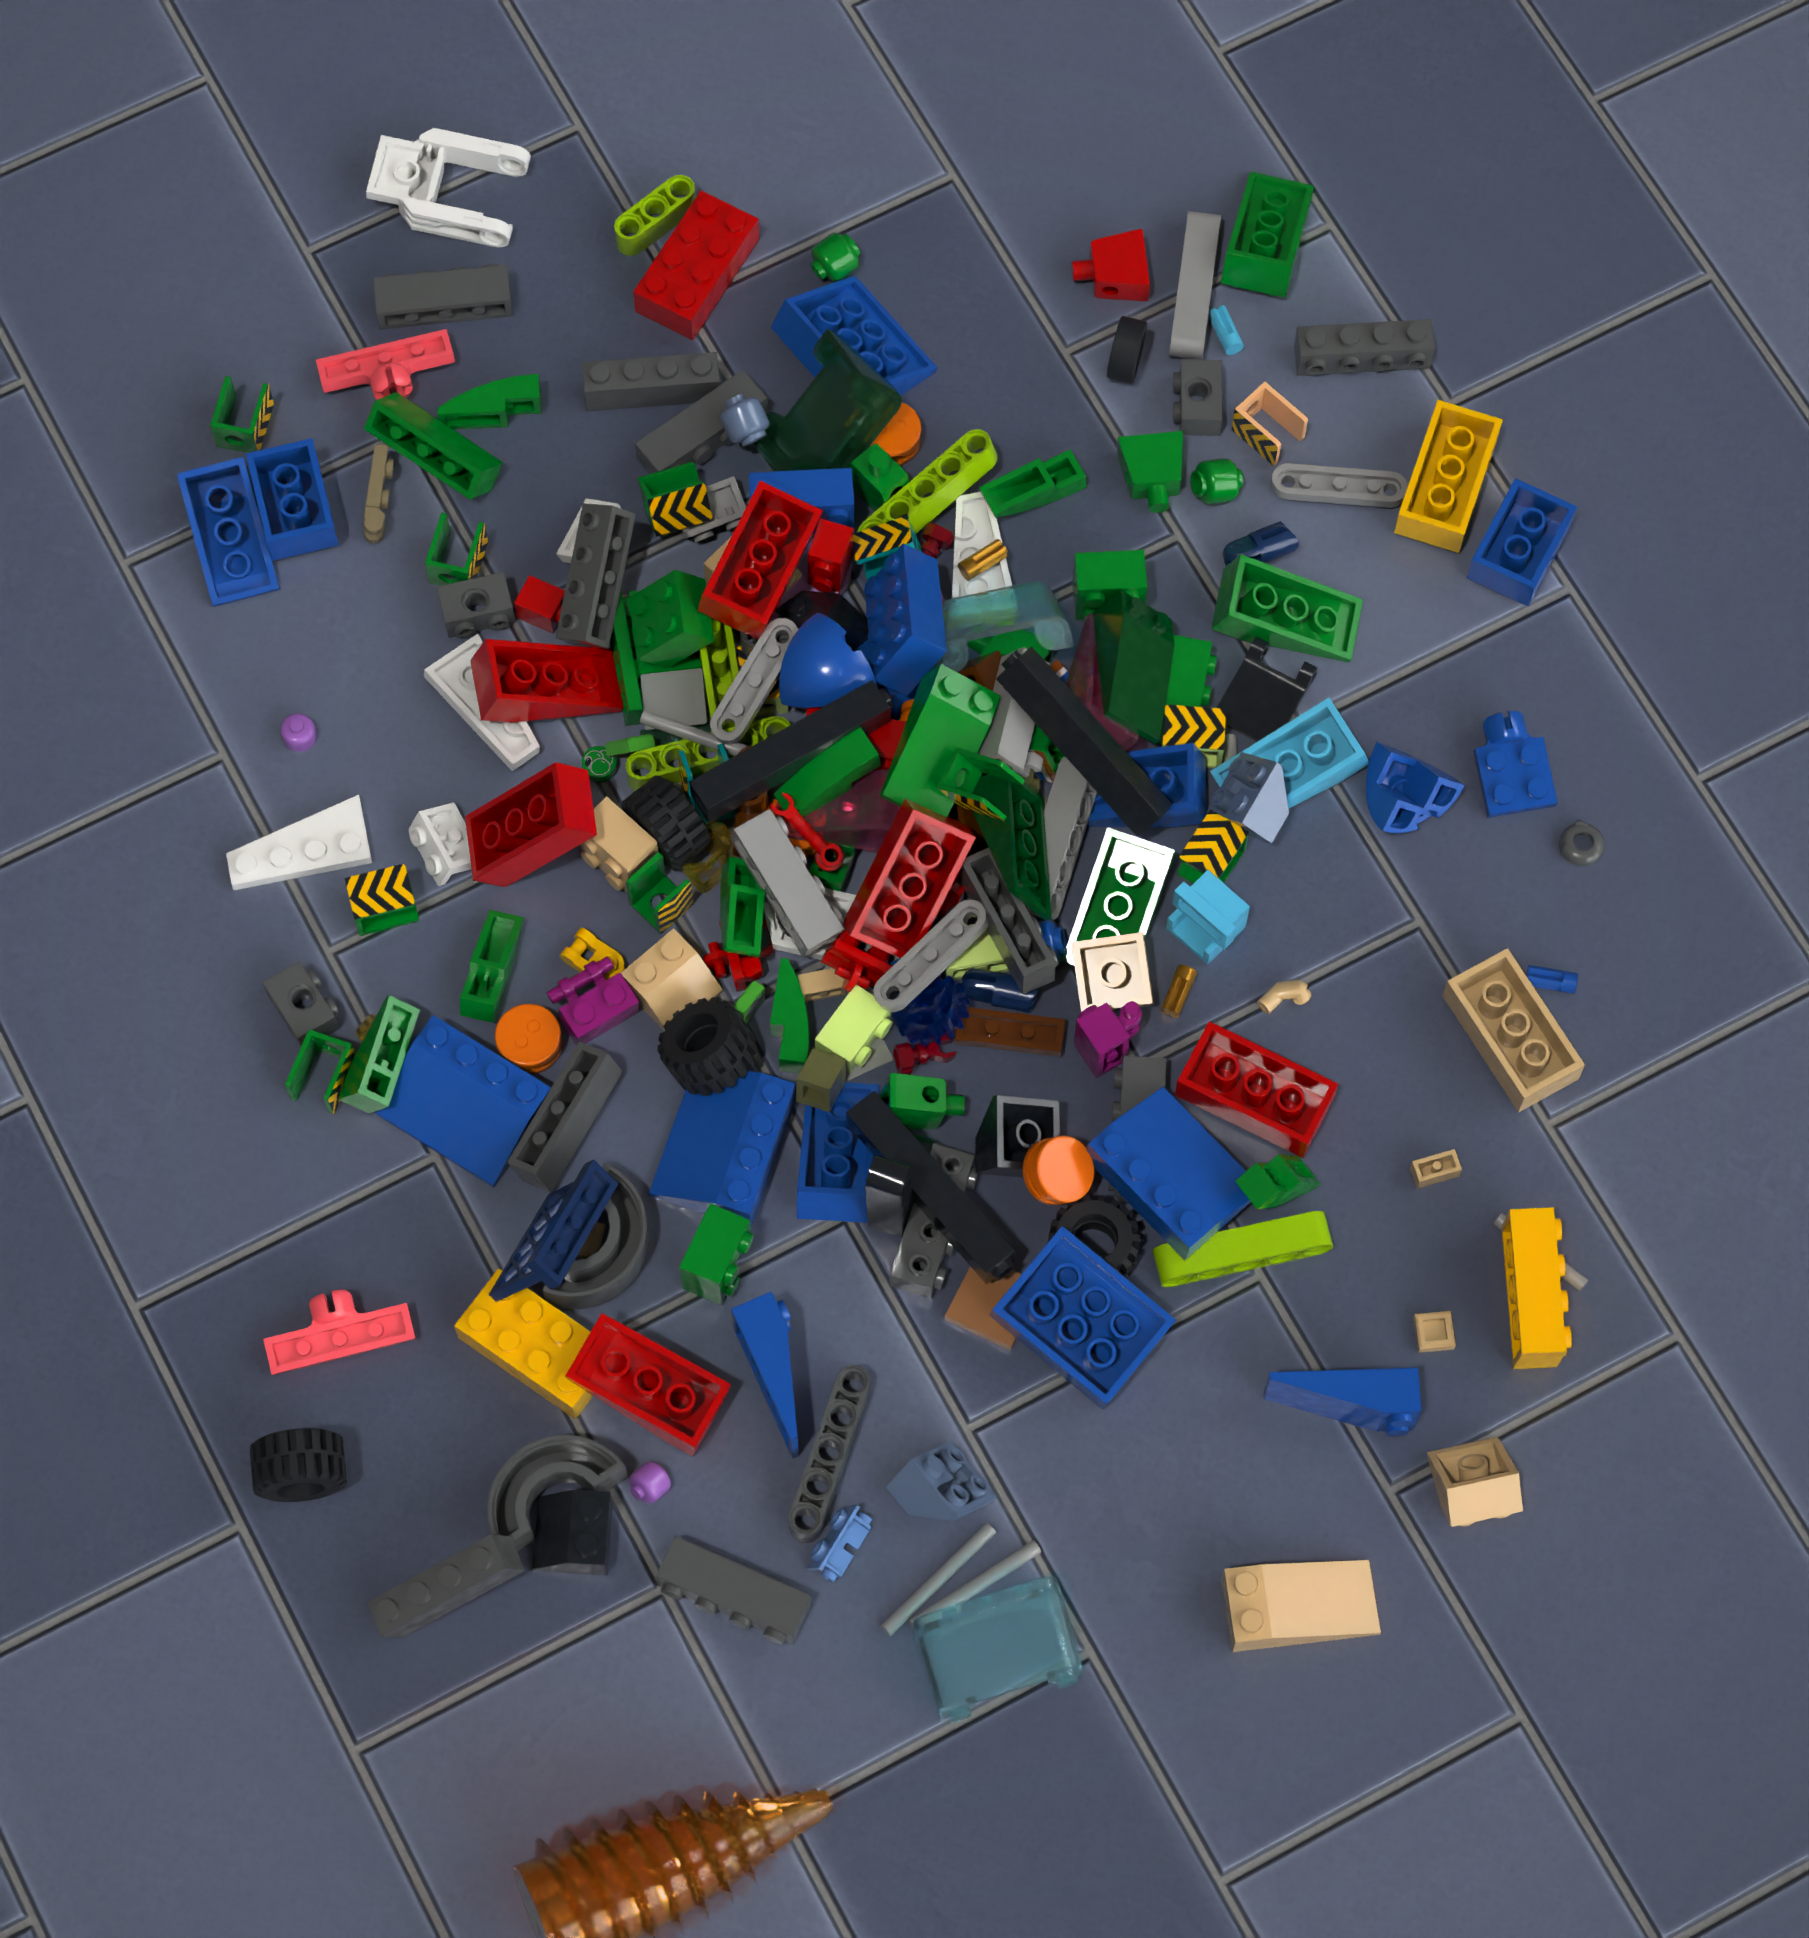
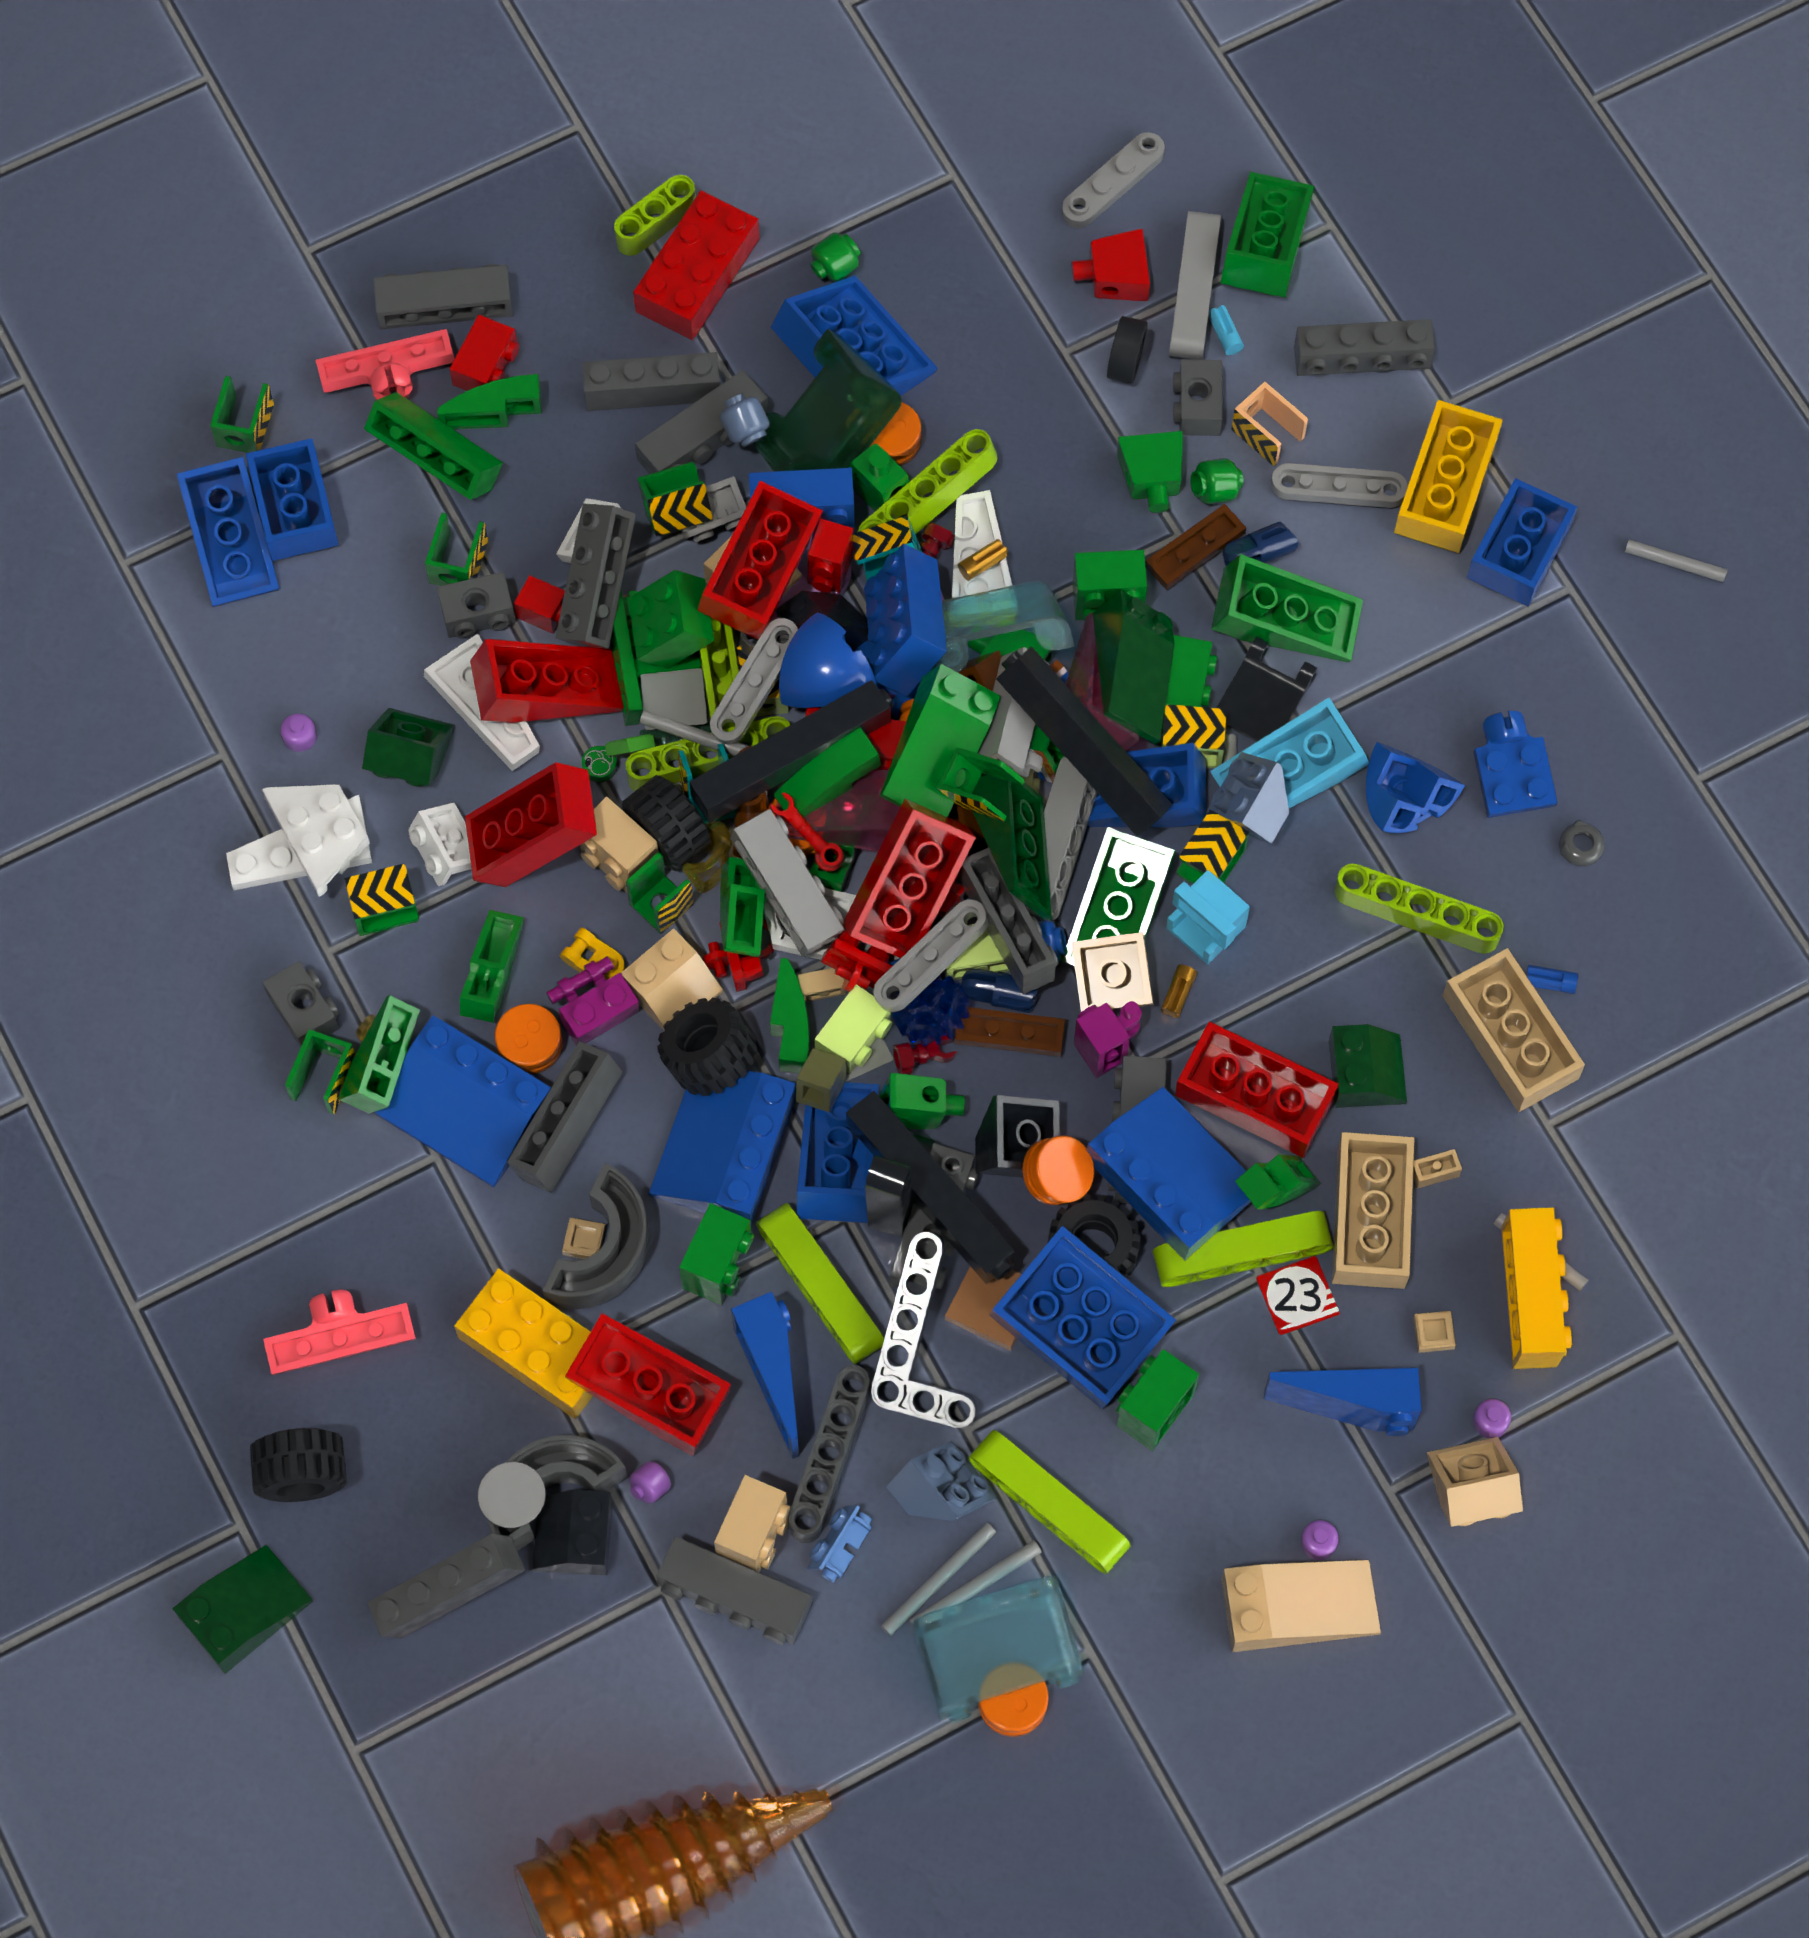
(242, 1607): none -> dark green slope
(319, 829): none -> white wing
(377, 496): dark tan hinge -> none
(407, 747): none -> dark green slope
(412, 175): white plate -> none
(484, 354): none -> red piece
(511, 1494): none -> light grey sticker
(557, 1233): dark blue fence -> none
(750, 1001): bright green tile -> none
(753, 1524): none -> tan brick
(820, 1283): none -> lime beam
(911, 1340): none -> beam
(1016, 1711): none -> orange head
(1034, 485): green slope -> none
(1049, 1502): none -> lime beam
(1113, 180): none -> light grey plate
(1157, 1398): none -> green brick
(1195, 546): none -> reddish brown plate
(1284, 990): tan arm -> none
(1297, 1295): none -> sticker
(1319, 1540): none -> medium lavender piece
(1366, 1066): none -> dark green slope
(1373, 1210): none -> tan brick
(1408, 894): none -> lime beam
(1492, 1418): none -> medium lavender piece
(1676, 560): none -> light grey bar

